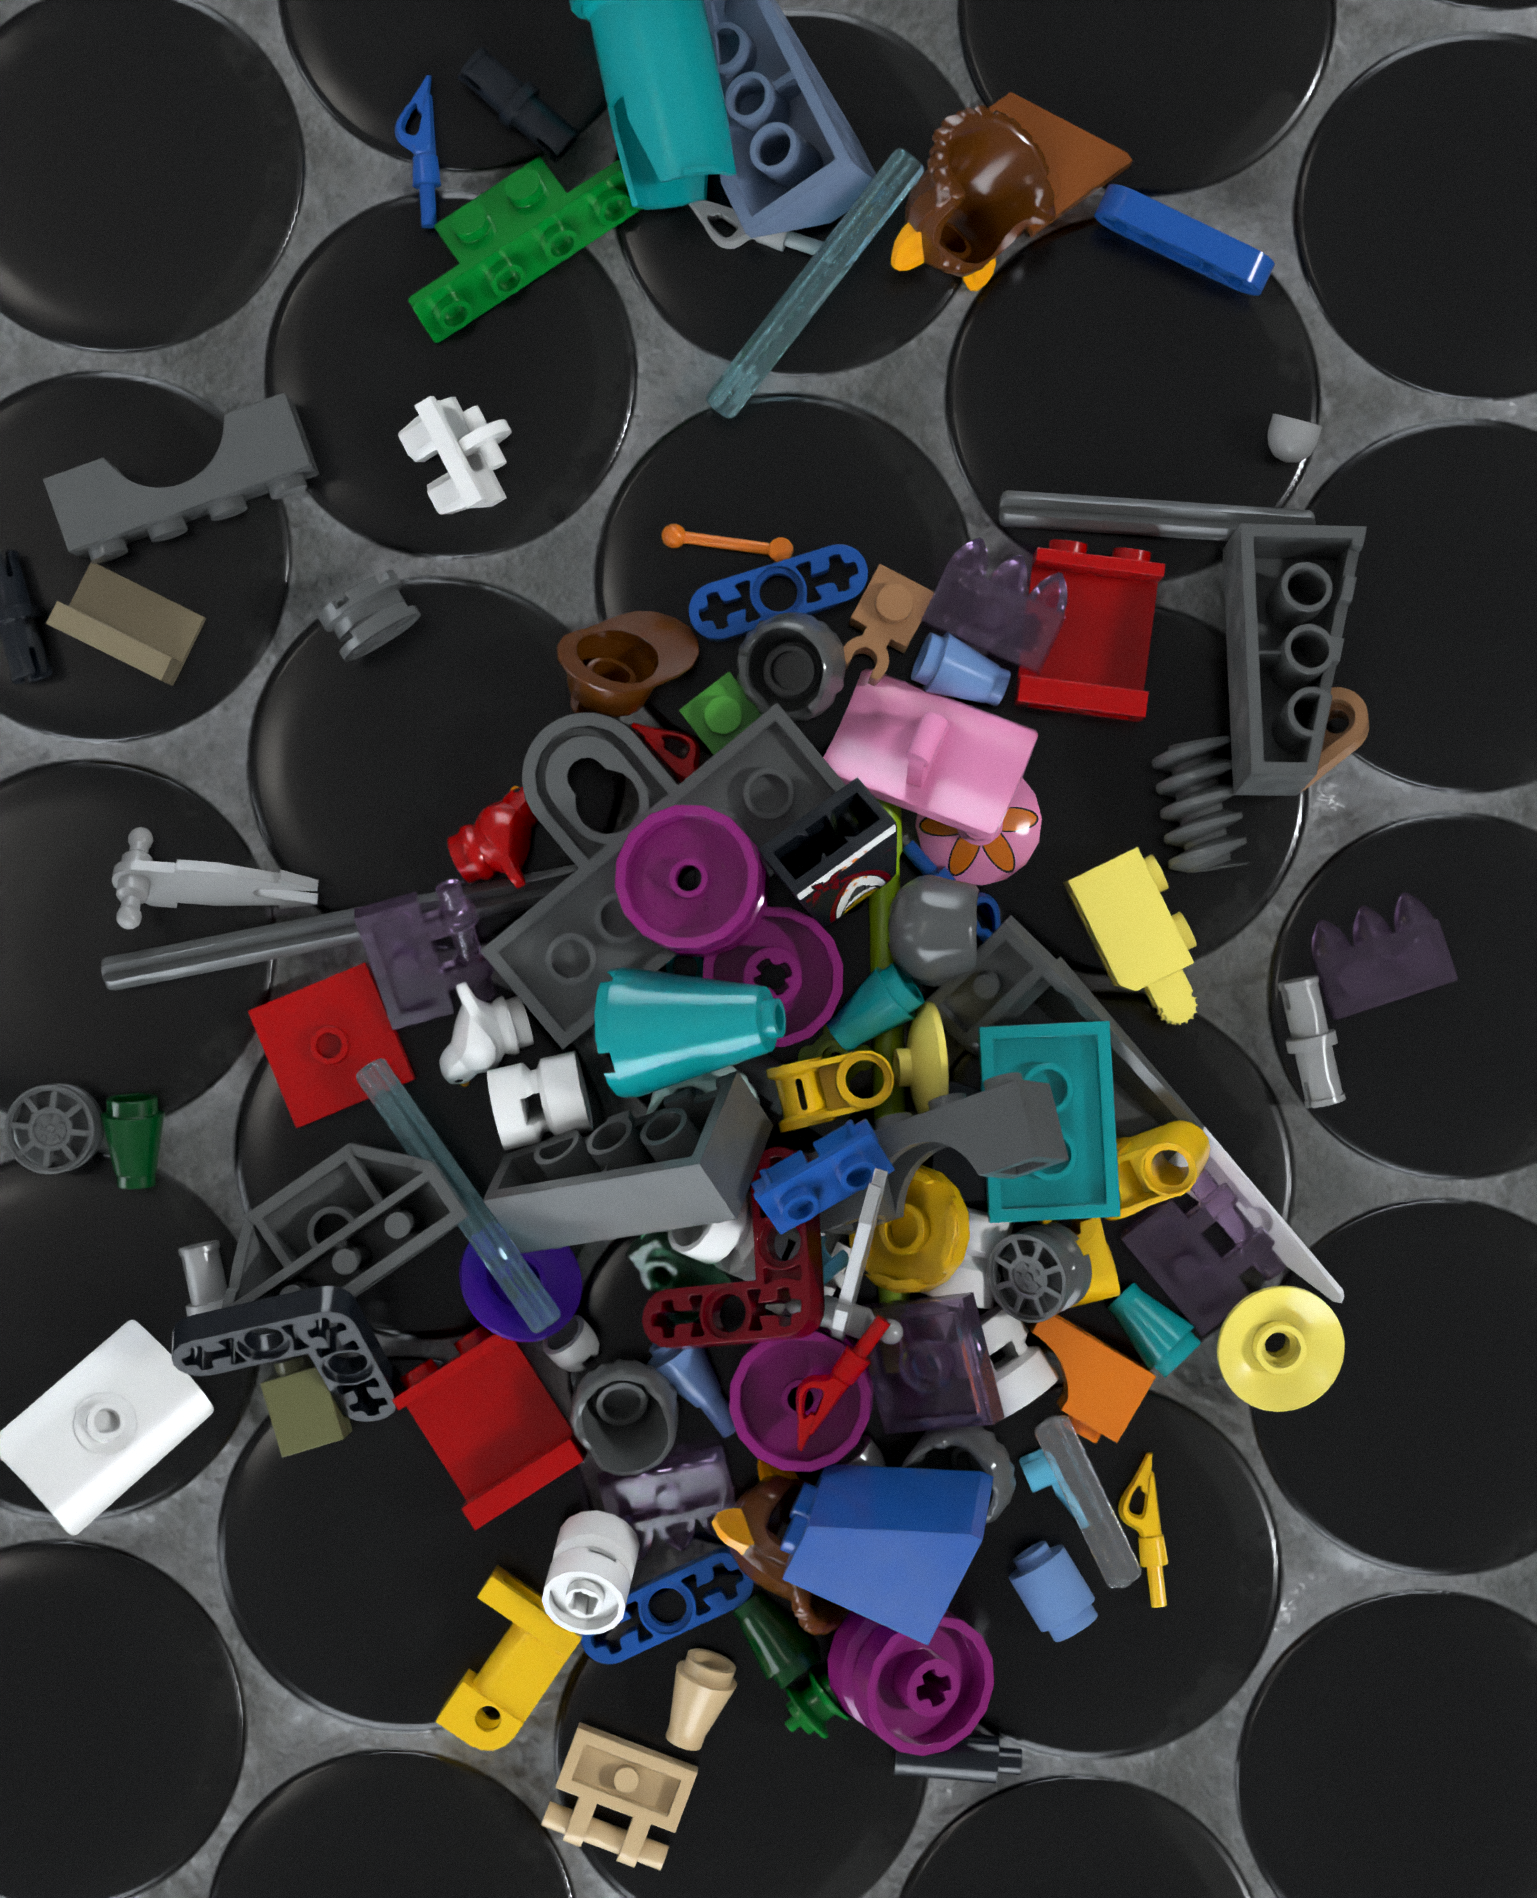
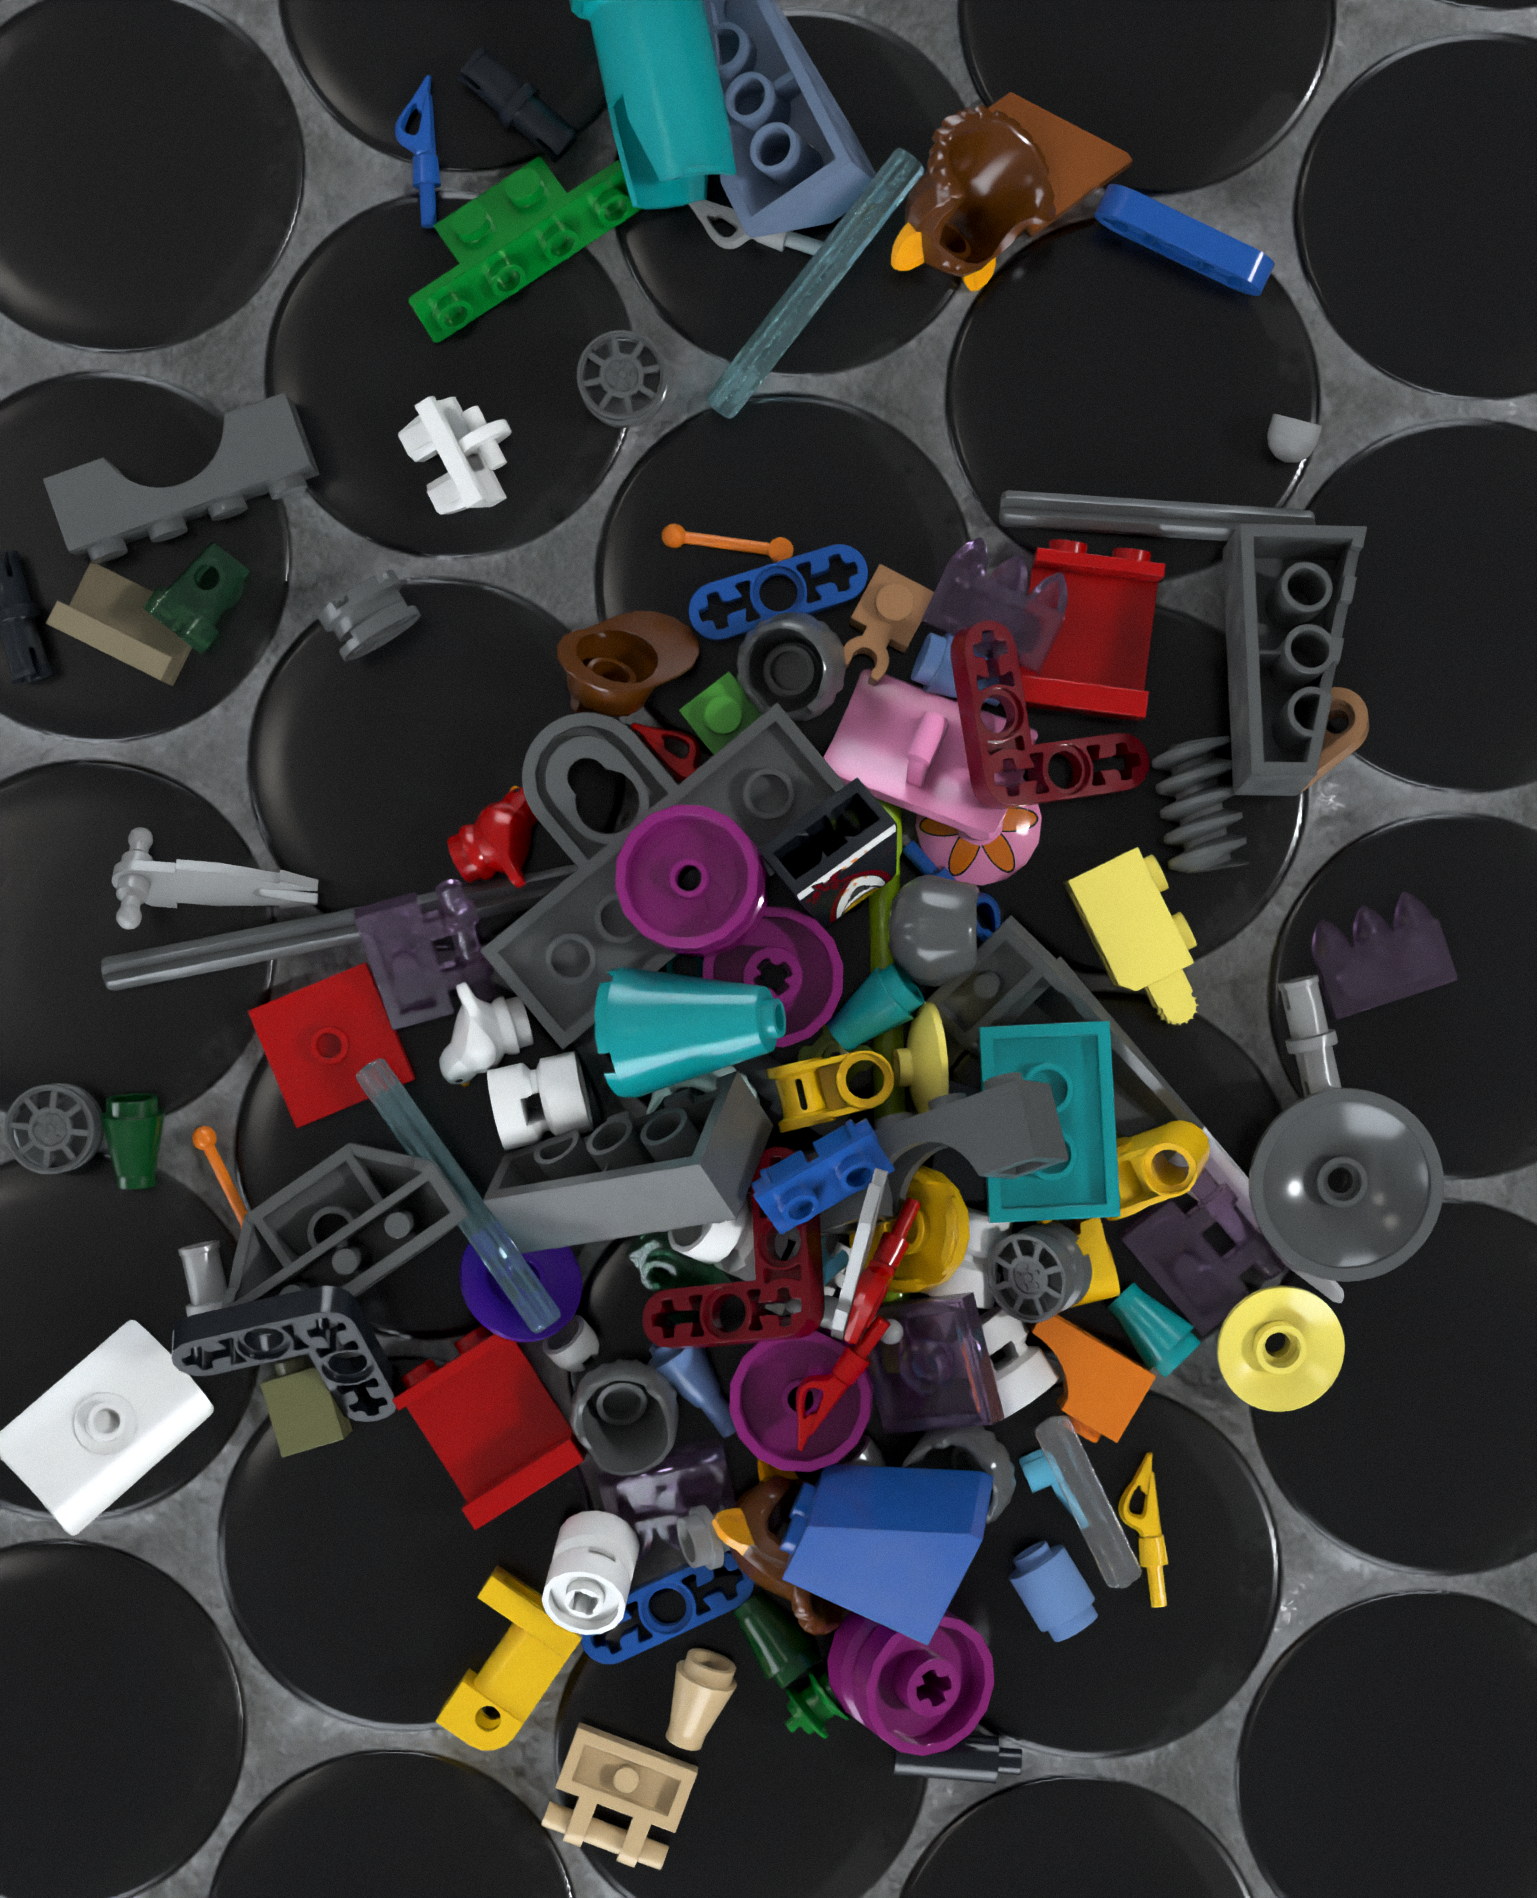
(194, 611): none -> clear green plate
(205, 1139): none -> orange hinge
(622, 378): none -> dark grey wheel
(699, 1539): none -> light grey plate
(880, 1272): none -> red hand
(1012, 747): none -> dark red beam
(1381, 1210): none -> dark grey dish

